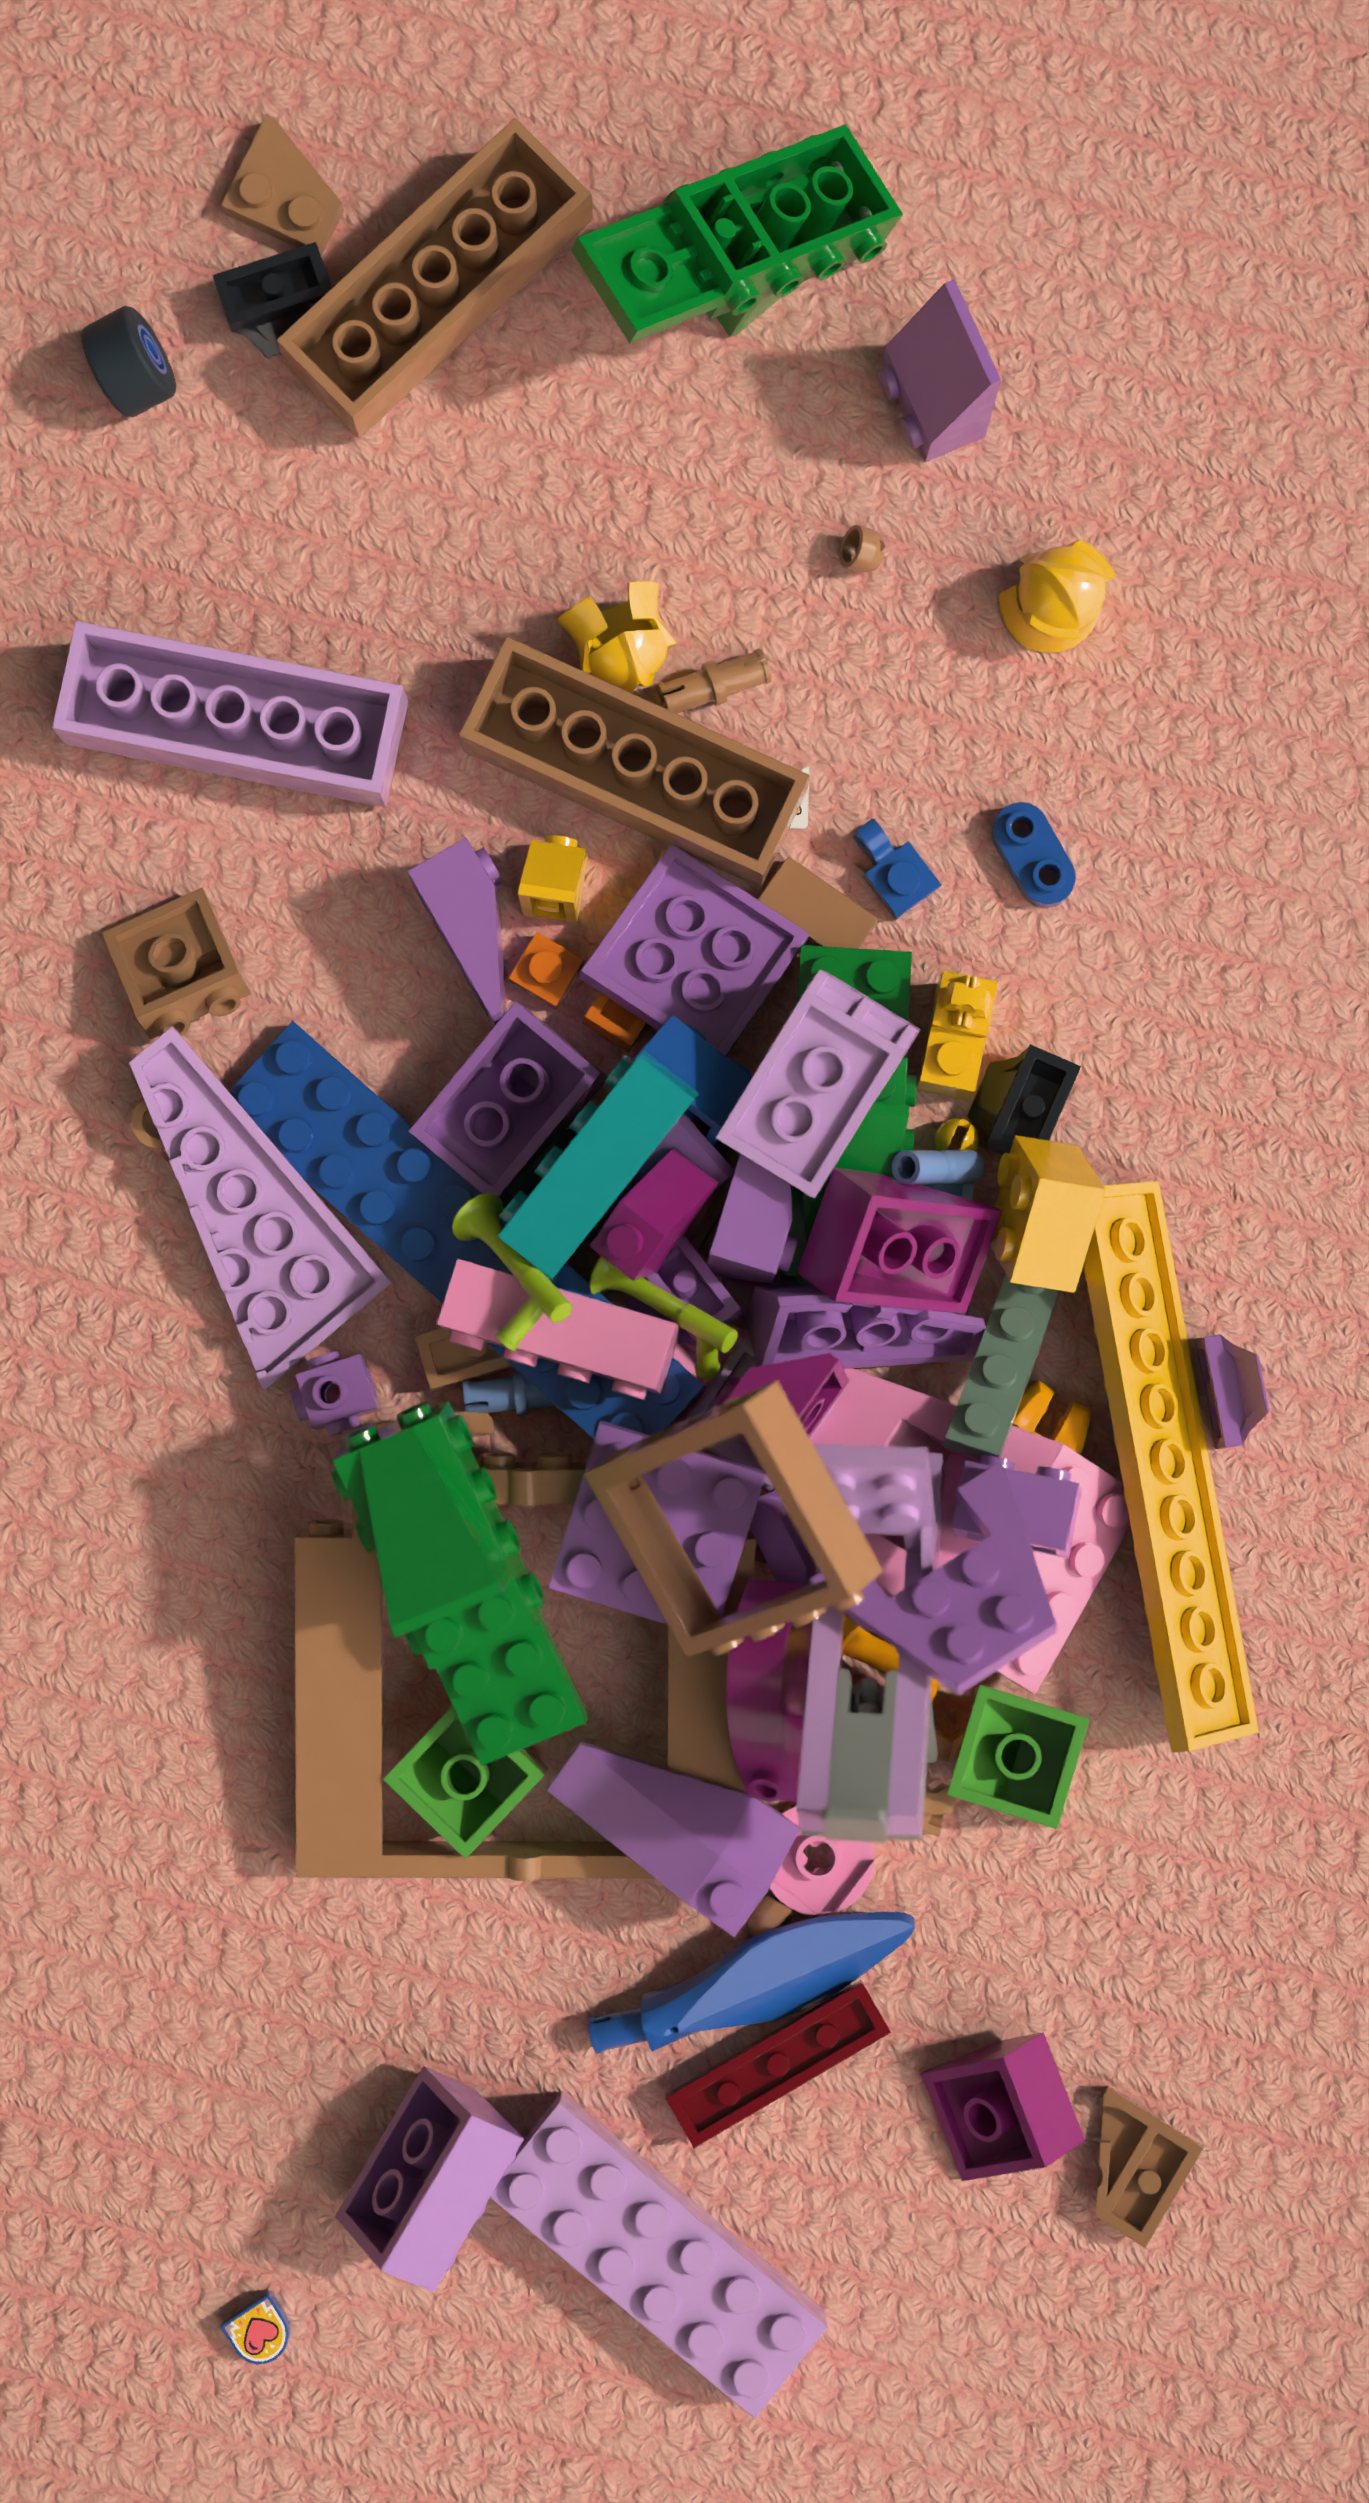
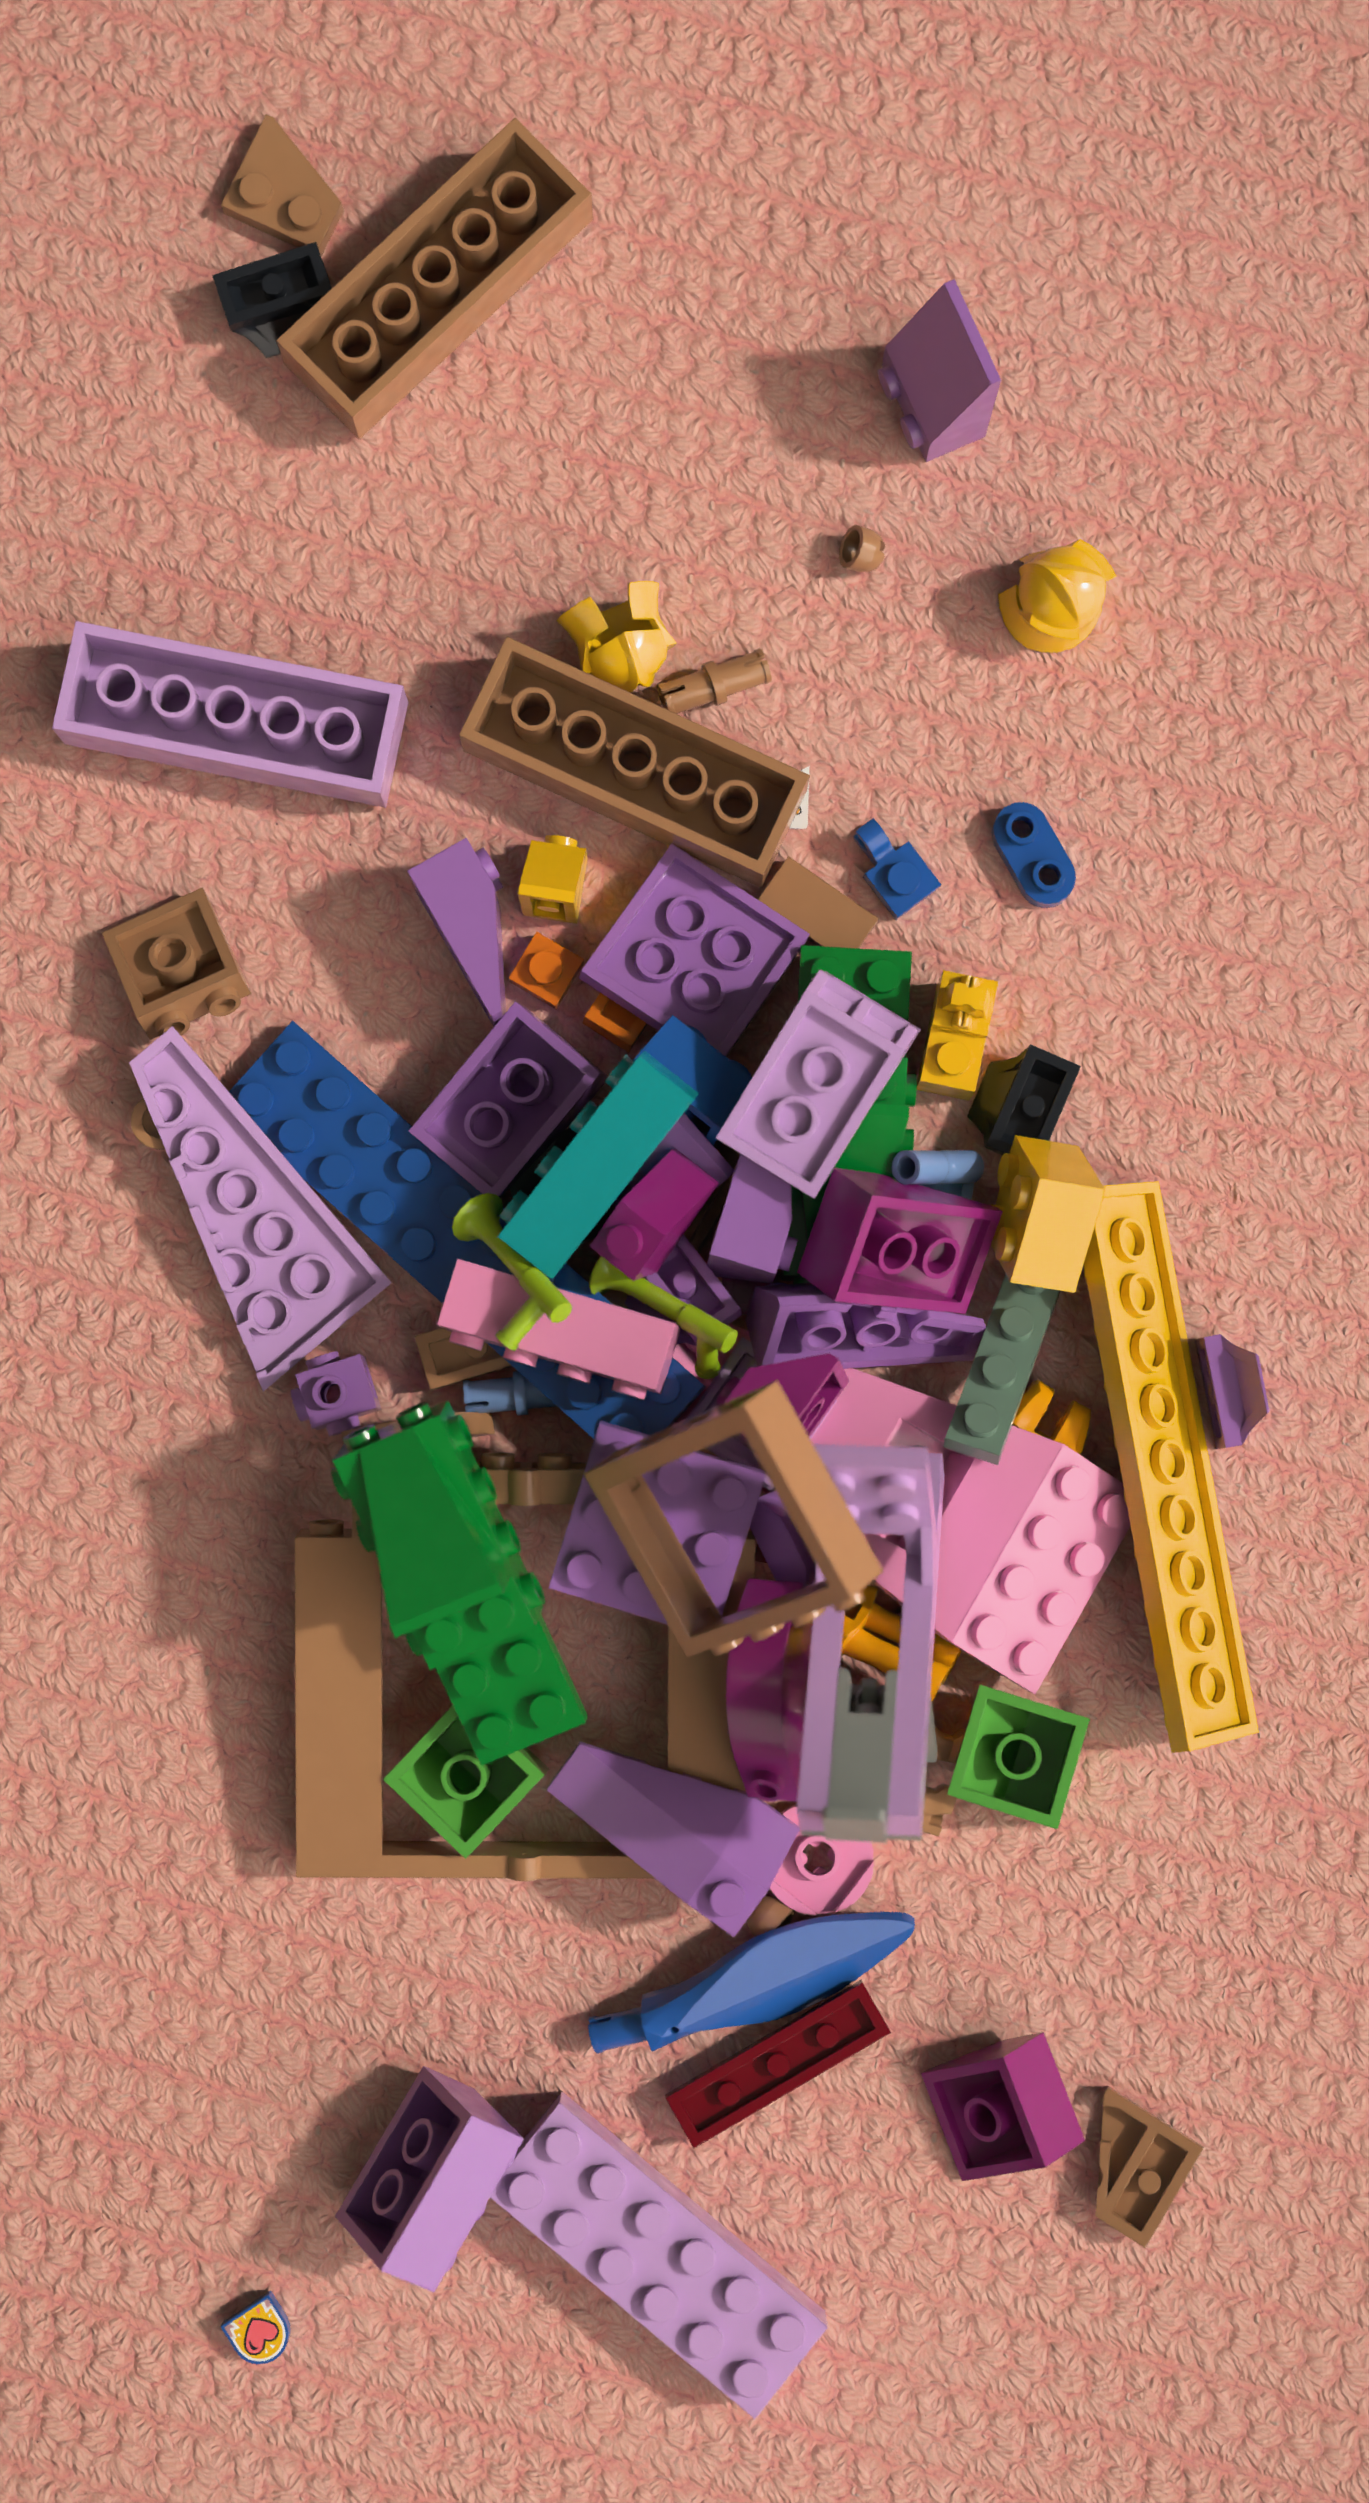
(128, 361): black wheel -> none
(741, 237): green wedge -> none
(947, 1130): yellow hinge -> none
(973, 1608): medium lavender wing -> none
(1045, 1502): medium lavender brick -> none

